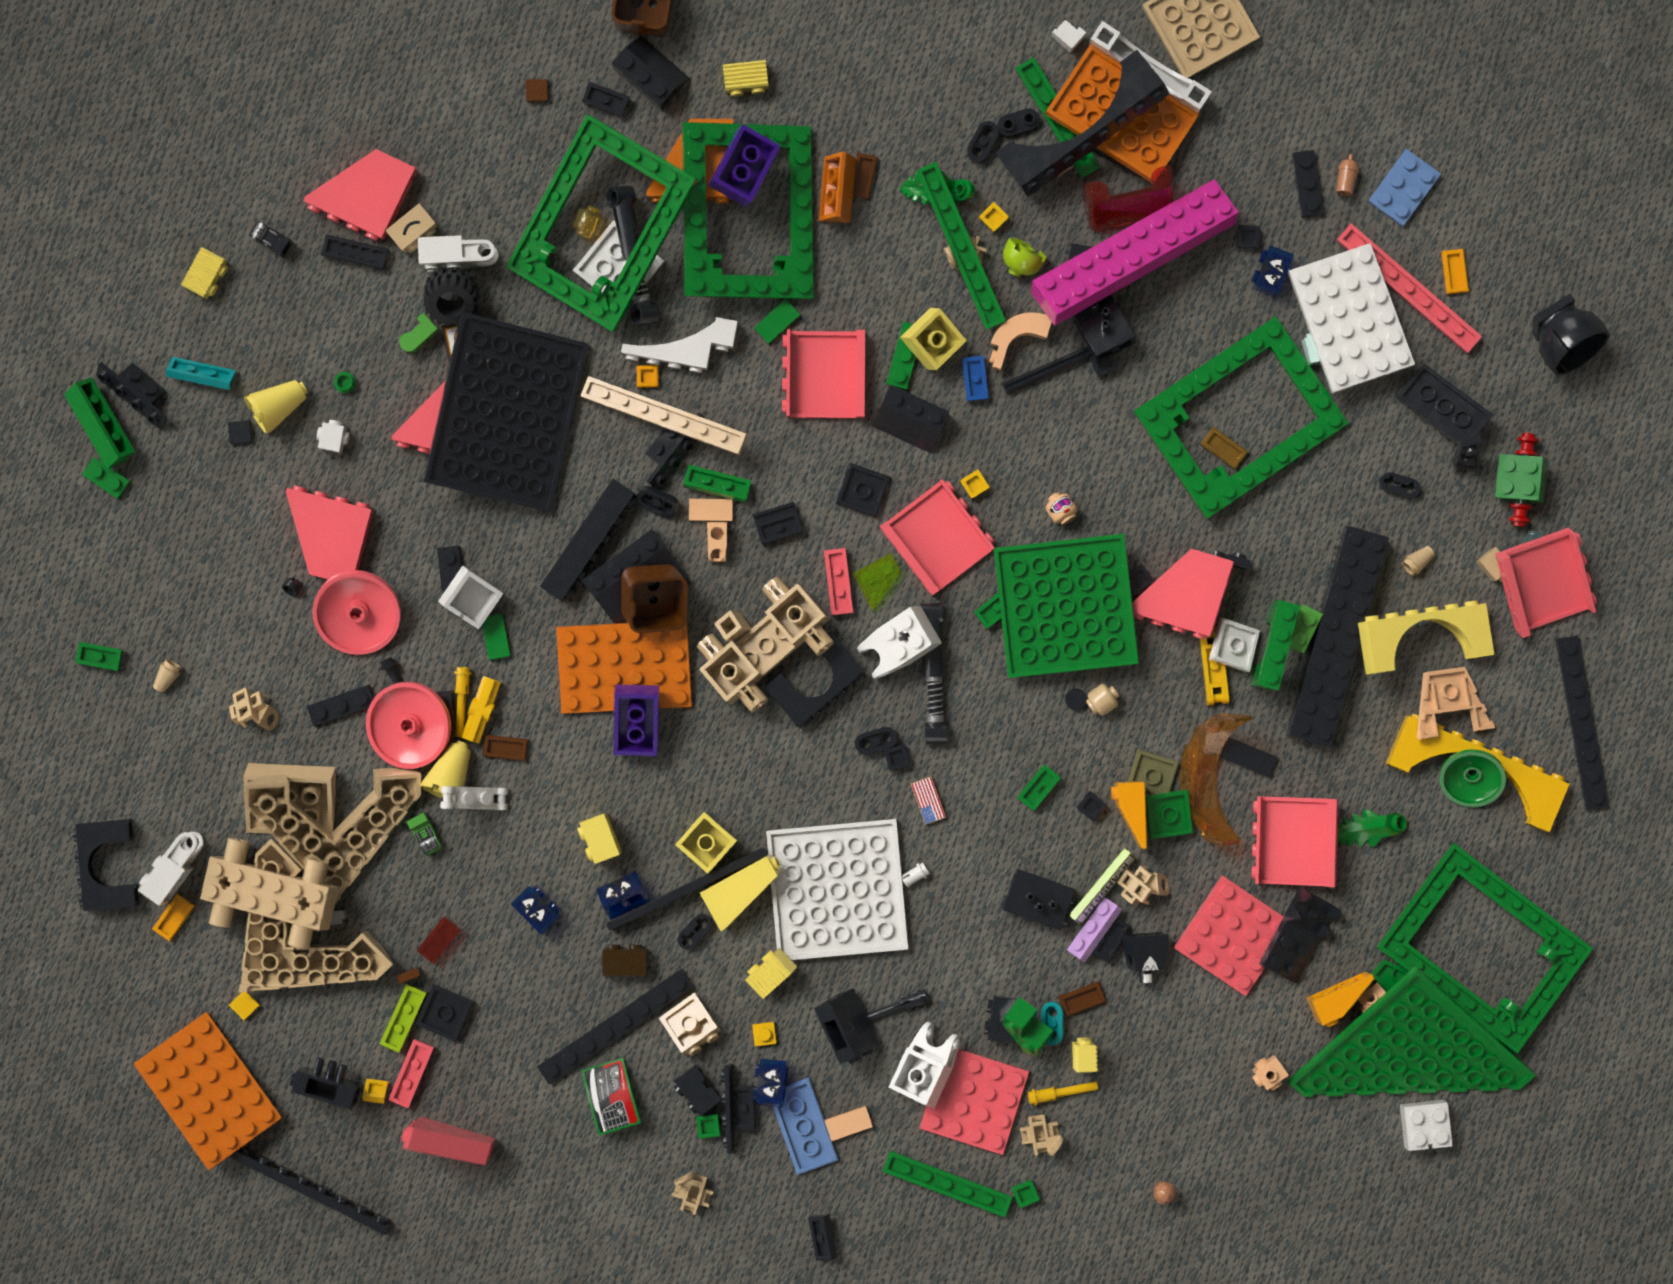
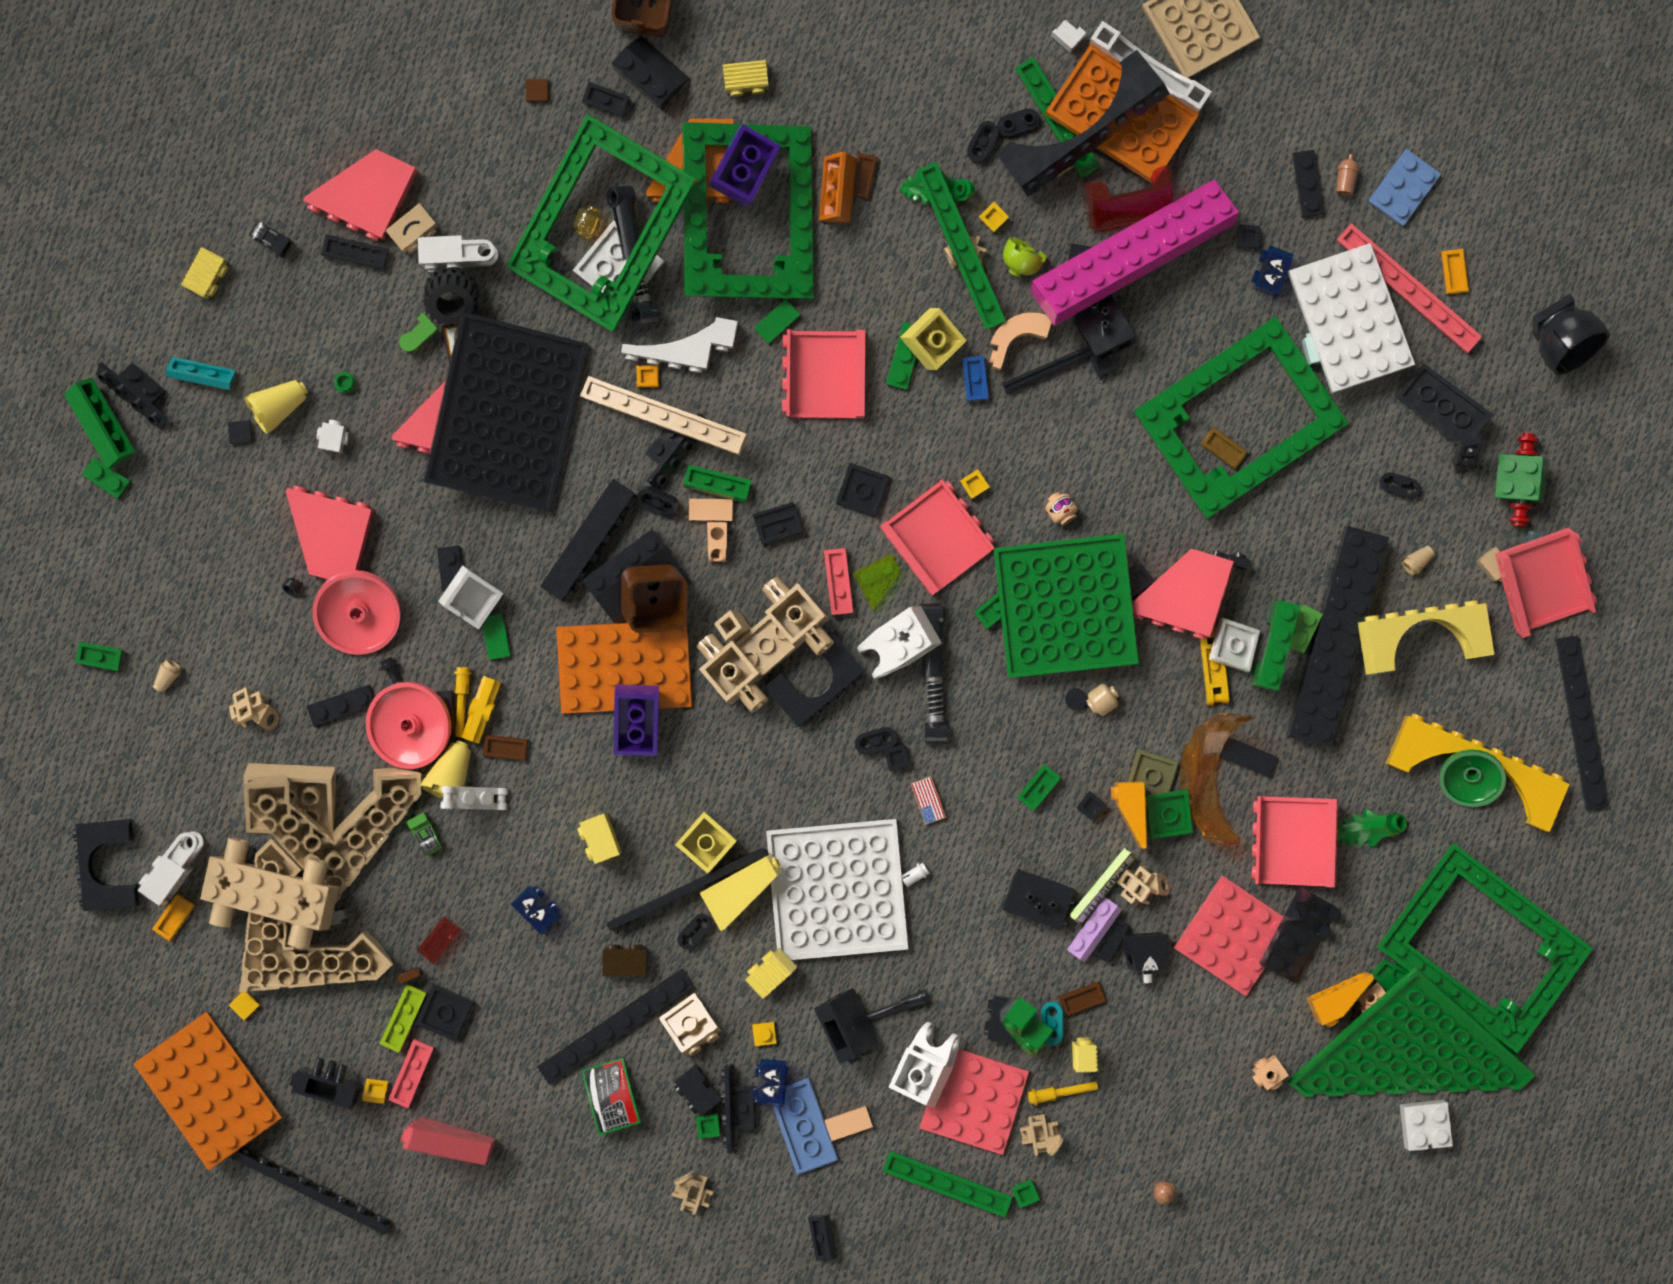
(622, 895): clear blue brick -> none
(910, 418): black slope -> none
(1449, 692): light nougat wing -> none

